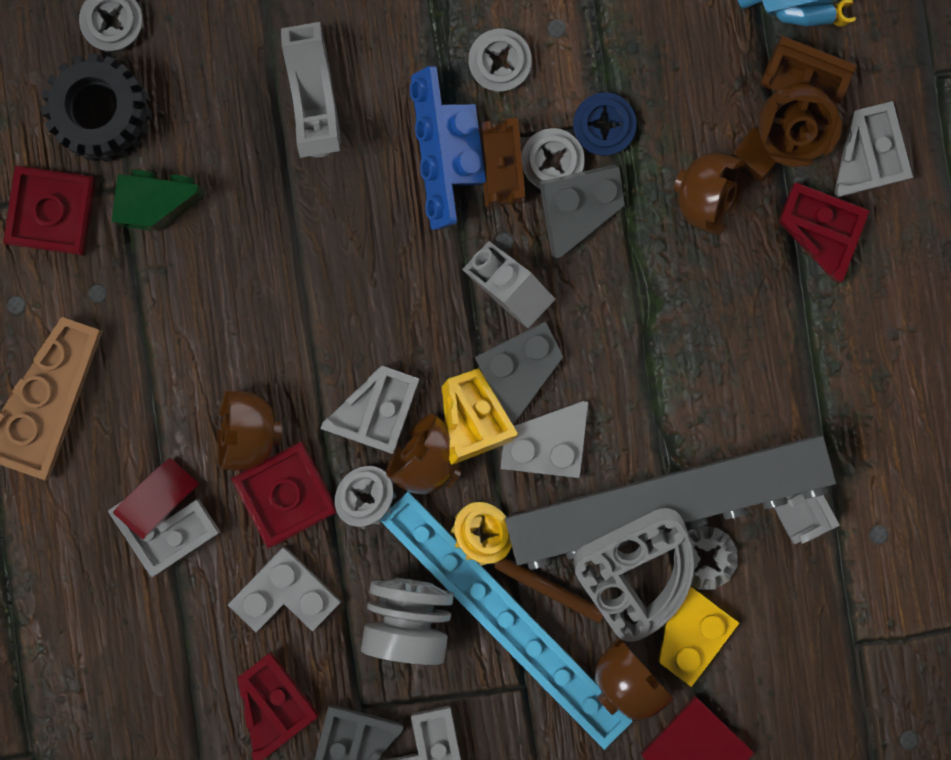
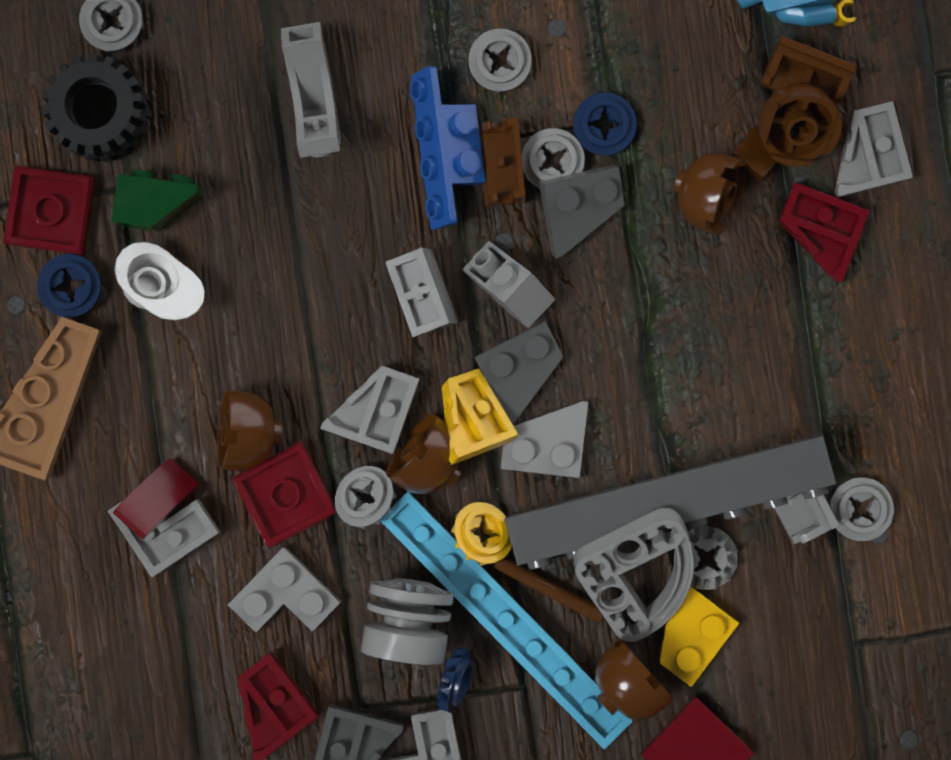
(54, 276): none -> dark blue gear
(158, 282): none -> white piece
(421, 292): none -> light grey hinge
(455, 680): none -> dark blue gear
(879, 509): none -> light grey gear

